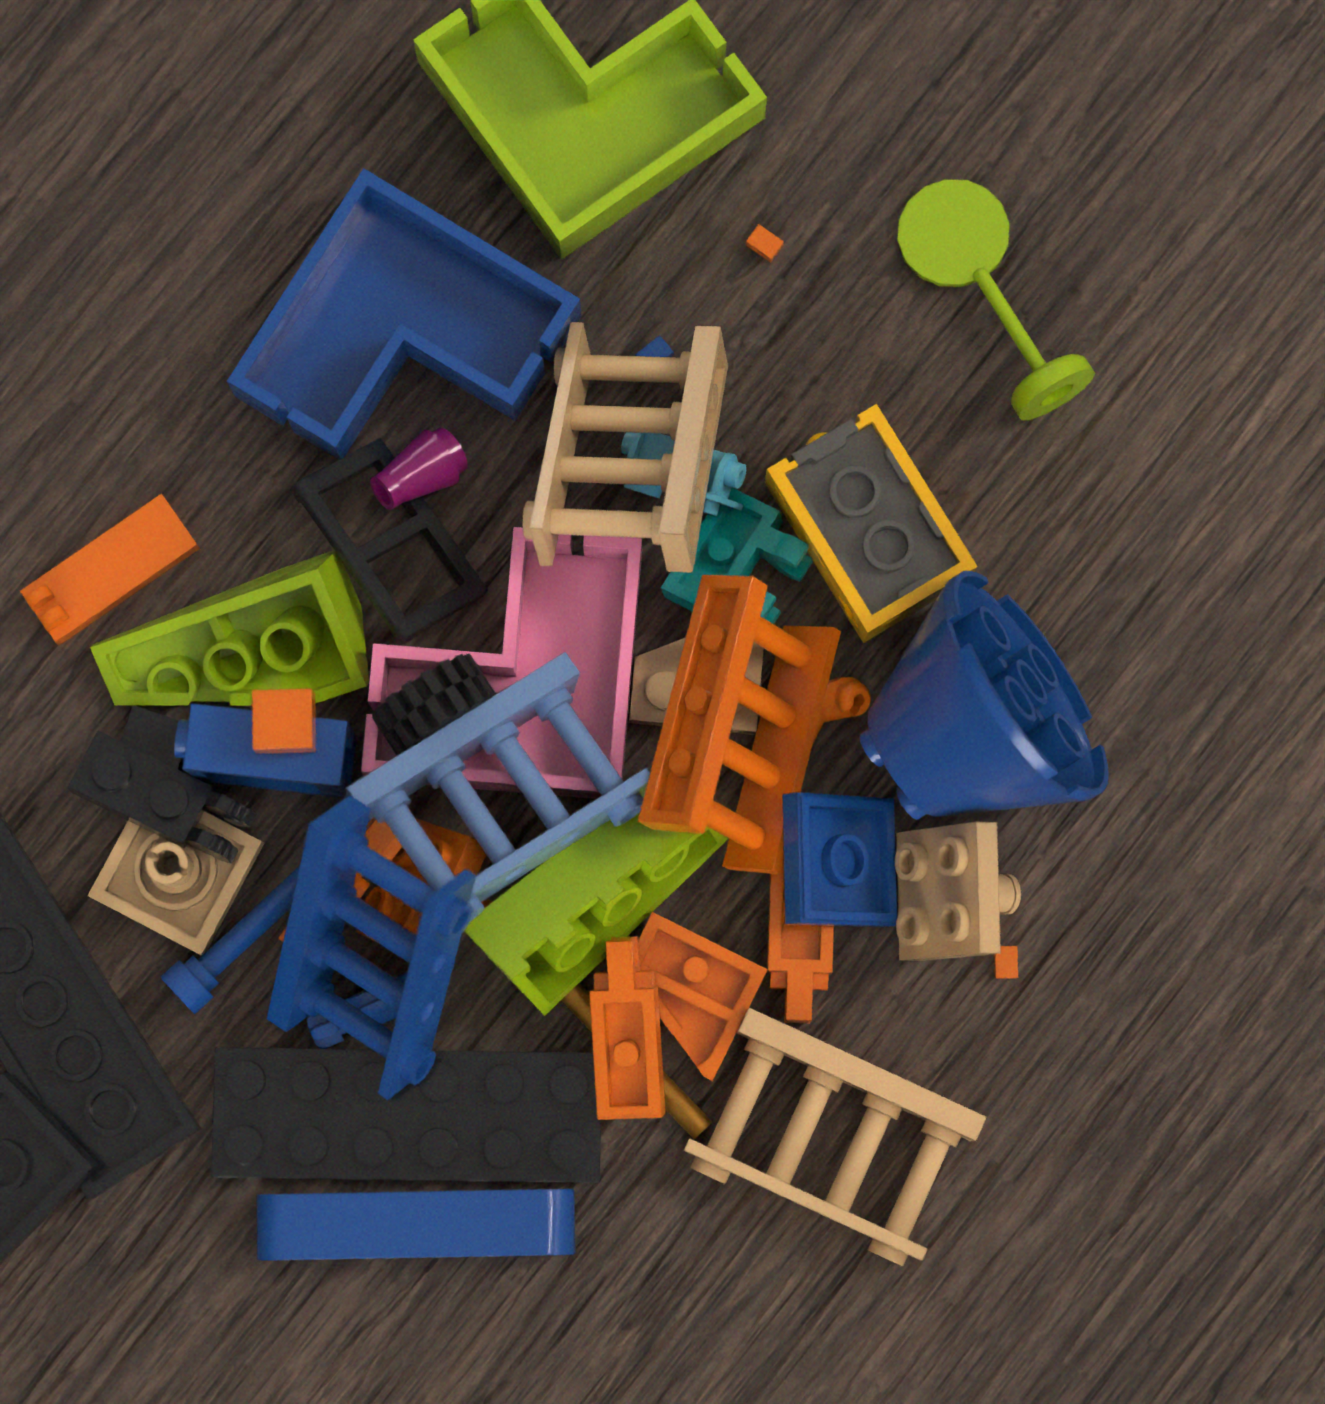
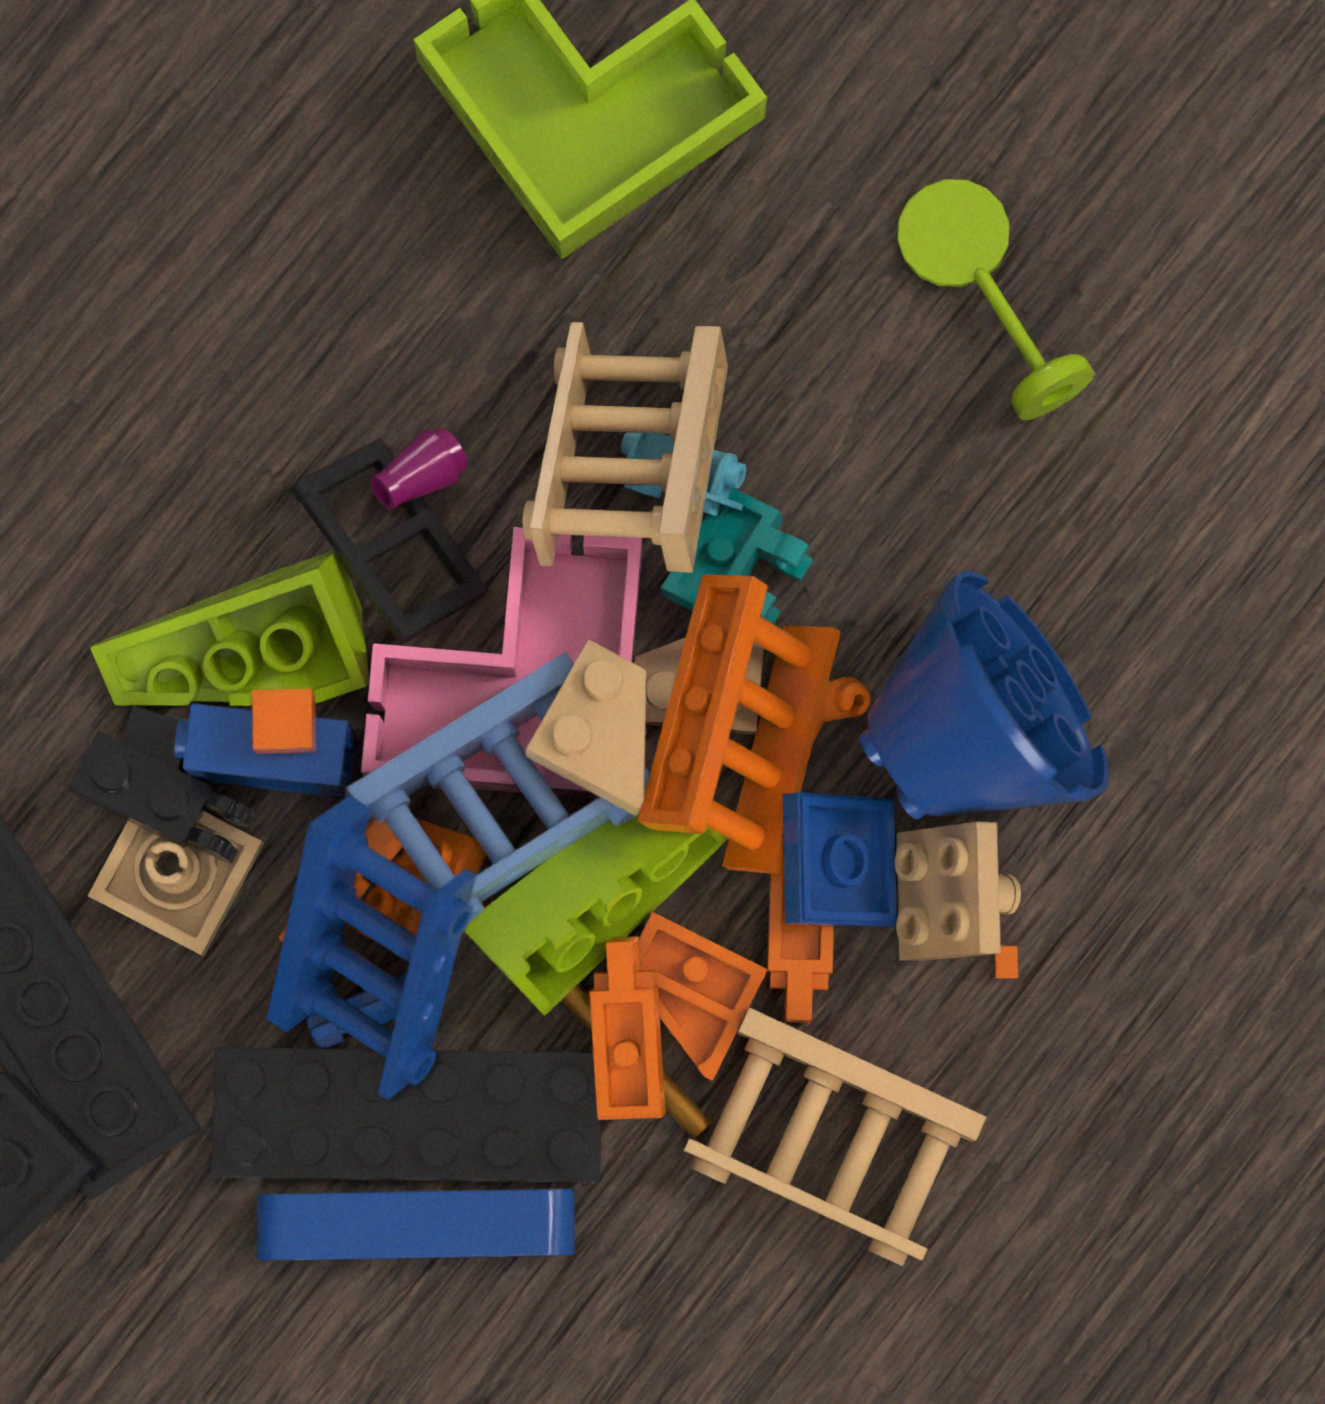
(109, 569): orange hinge -> none
(196, 978): blue piece -> none
(394, 286): blue piece -> none
(432, 702): black tyre -> none
(598, 728): none -> tan wing
(656, 348): blue piece -> none
(764, 243): orange piece -> none
(868, 522): dark grey piece -> none

